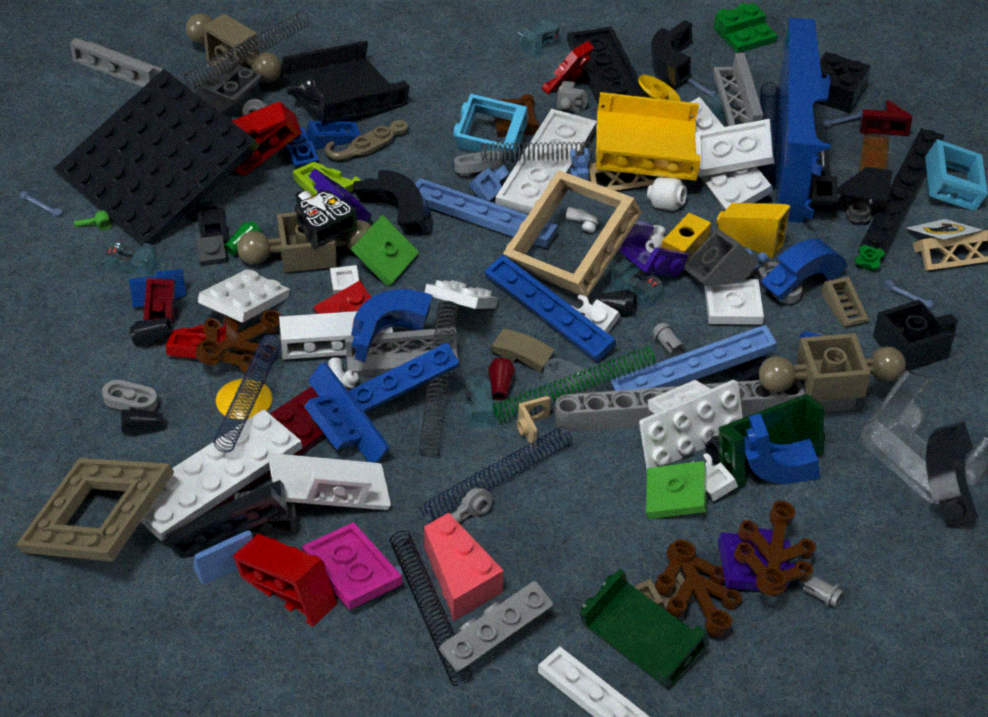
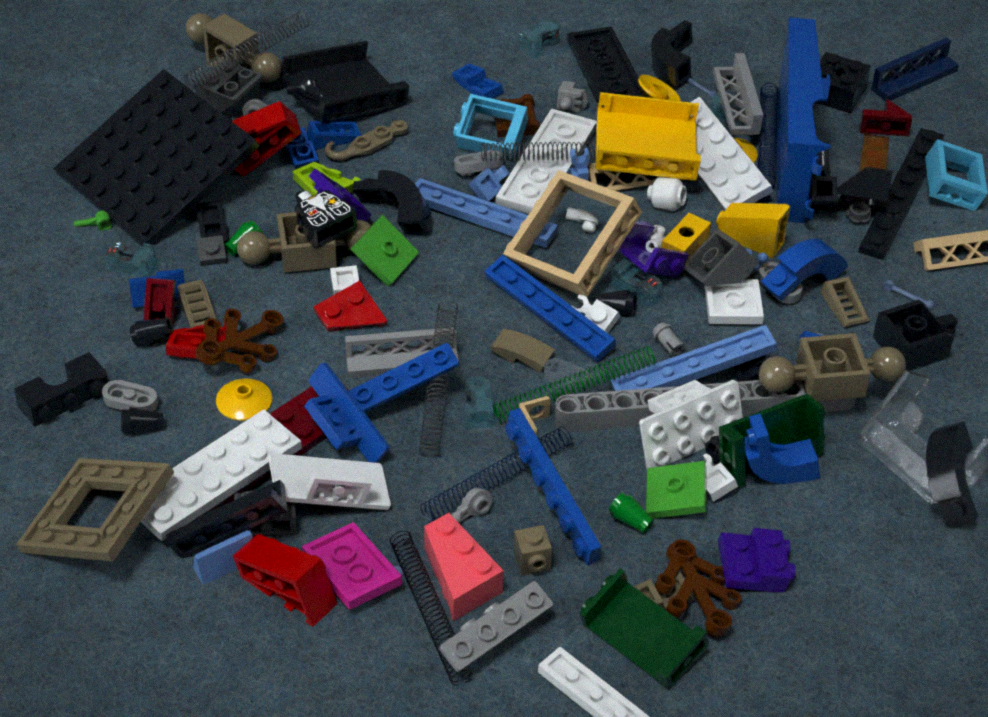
(44, 401): none -> black arch
(56, 213): sand blue hinge -> none
(113, 62): light grey fence -> none
(191, 293): none -> dark tan slope
(240, 389): piece -> none
(244, 295): white plate -> none
(318, 335): white brick -> none
(346, 378): white arm -> none
(386, 310): blue arch -> none
(458, 293): white plate -> none
(475, 81): none -> blue slope
(500, 377): dark red cone -> none
(532, 550): none -> dark tan brick
(556, 493): none -> blue plate
(571, 67): red wing -> none
(629, 512): none -> green cone
(735, 147): white plate -> none
(744, 27): green plate -> none
(771, 579): reddish brown plant -> none
(824, 591): light grey pin -> none
(826, 123): sand blue hinge -> none
(869, 257): green plate -> none
(914, 75): none -> dark blue fence
(944, 229): sticker -> none

